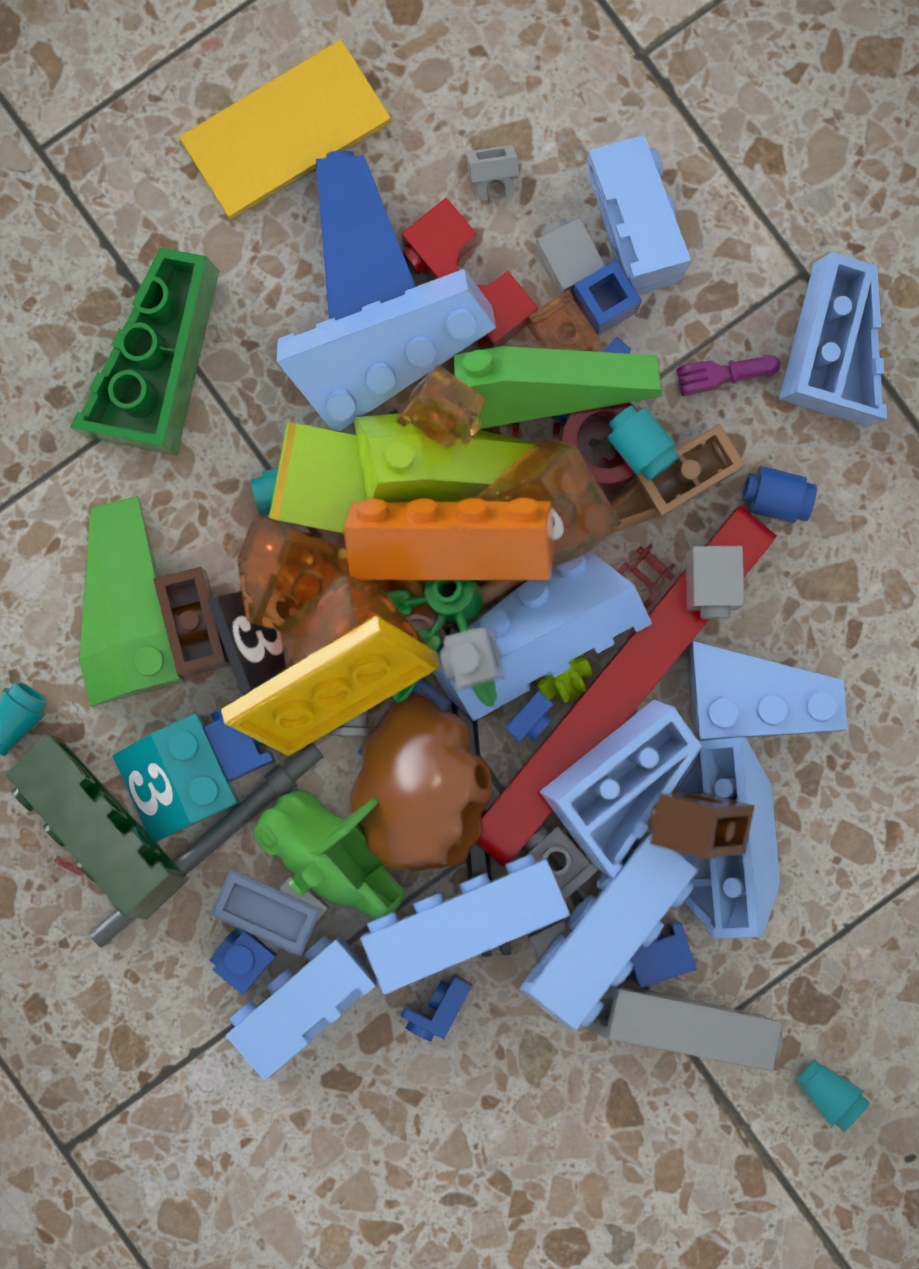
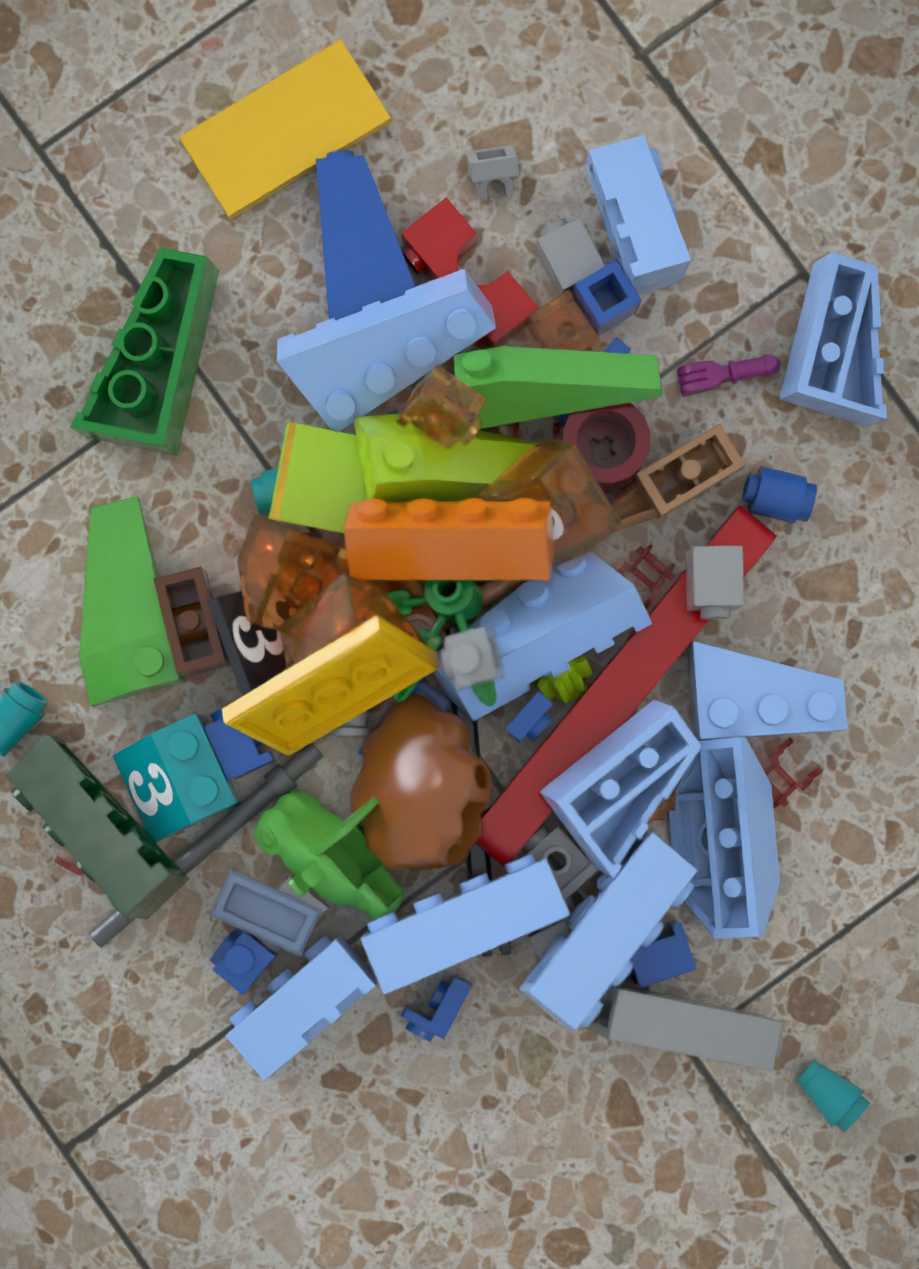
(642, 442): teal brick -> none
(701, 824): reddish brown brick -> none
(780, 798): none -> clear red piece

